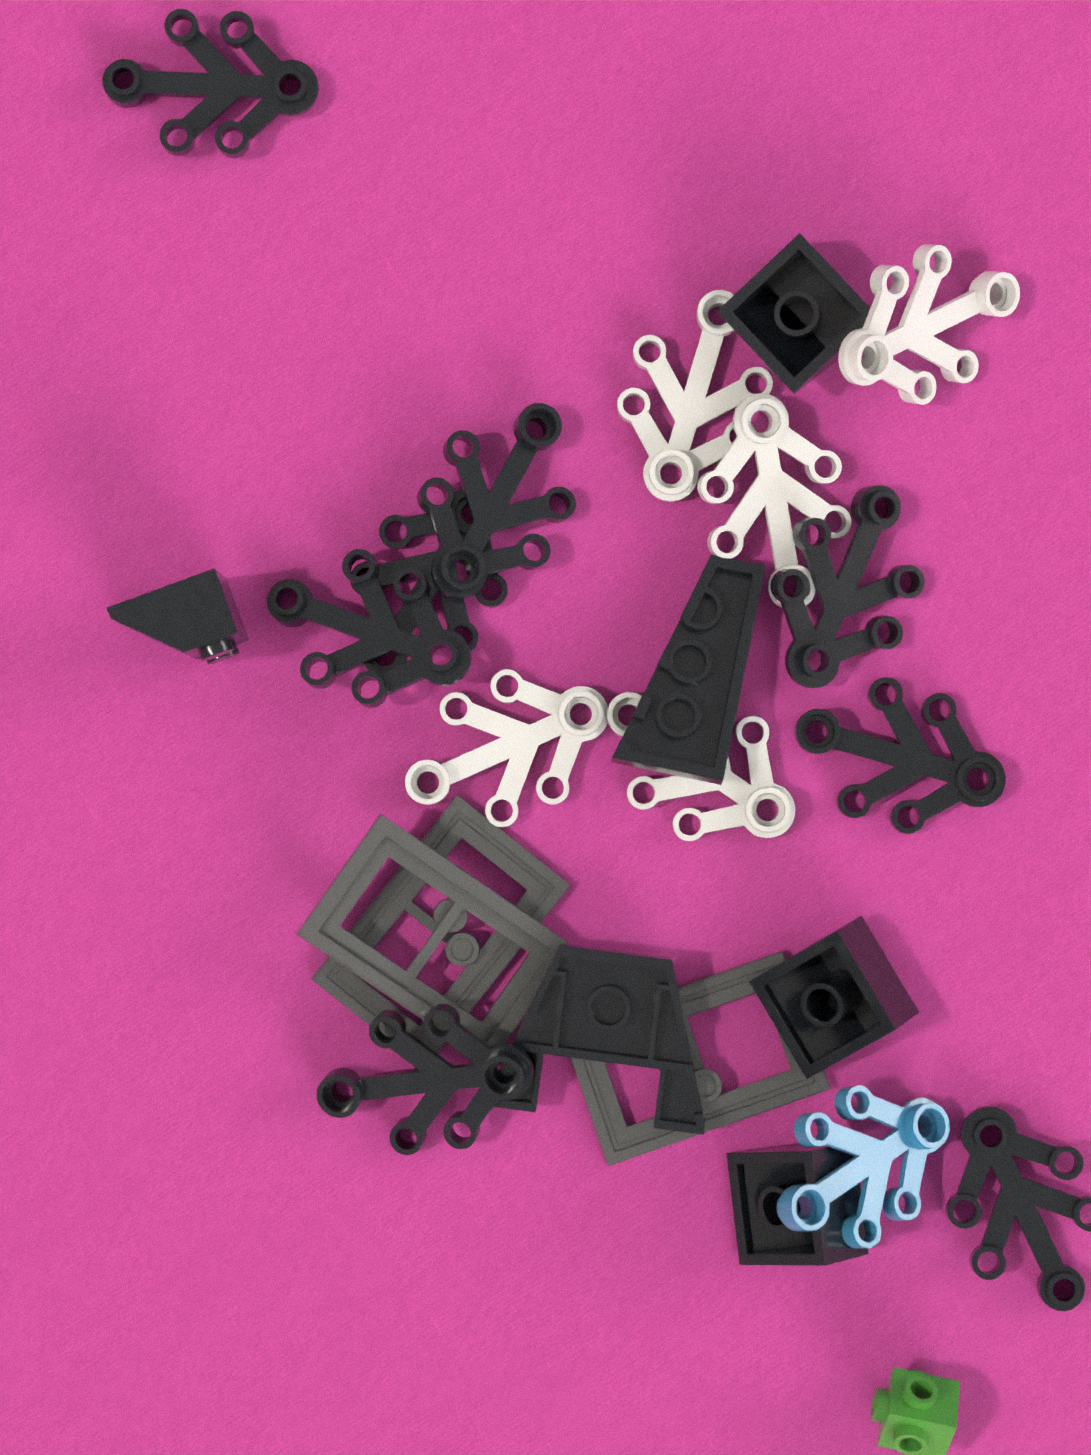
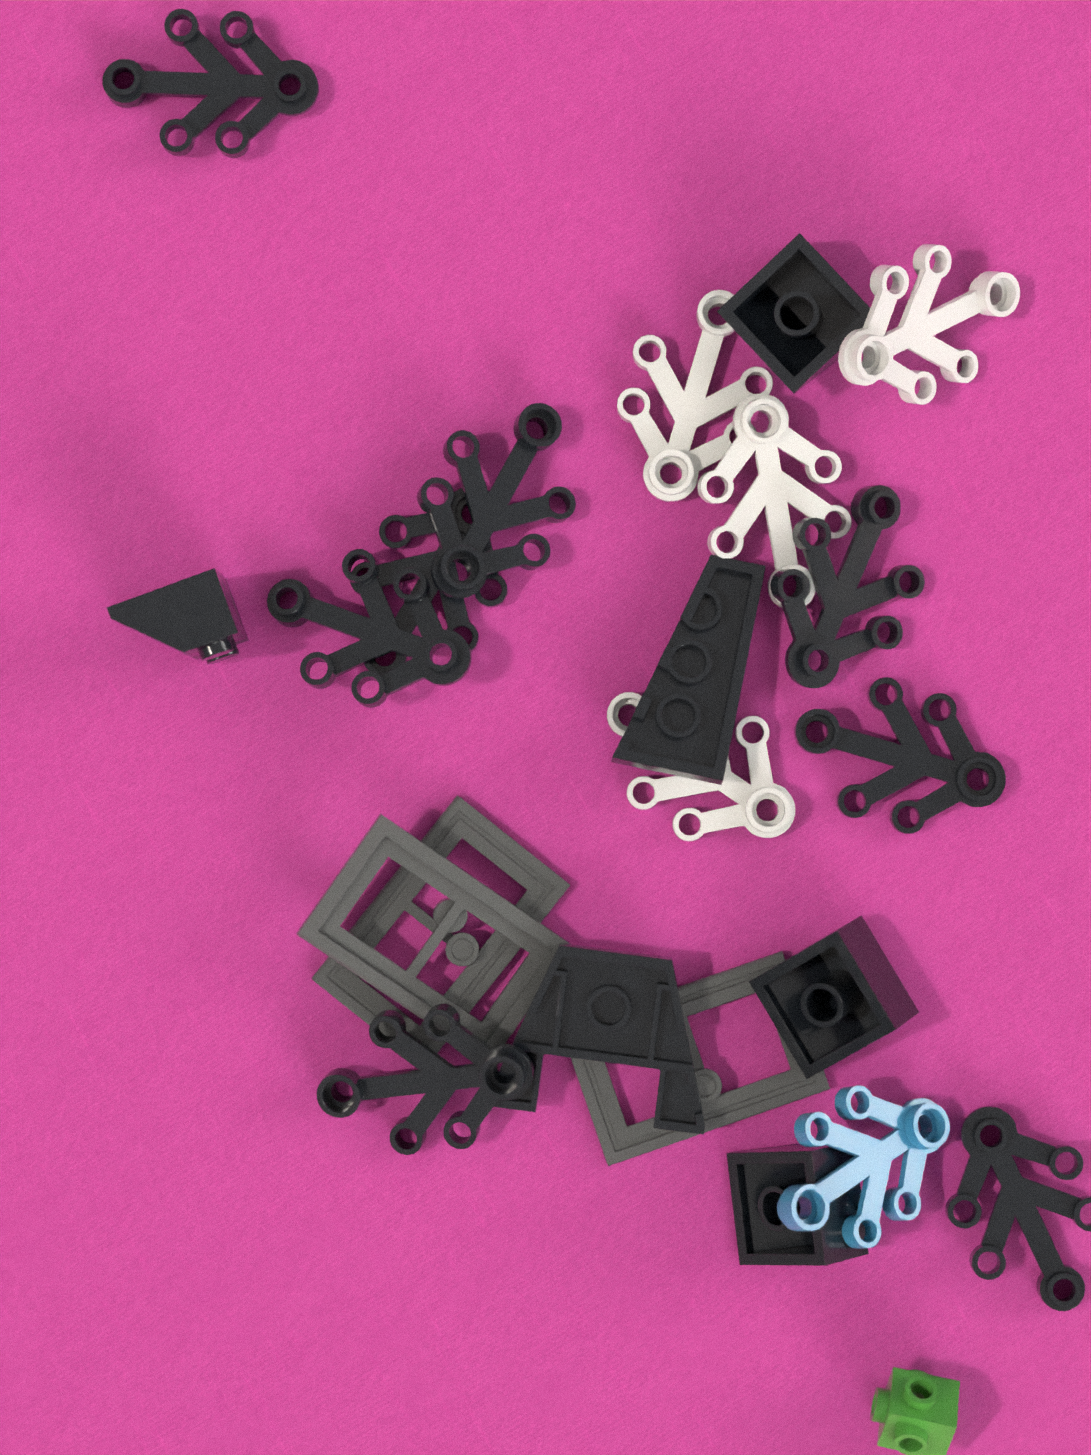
(516, 741): white plant -> none

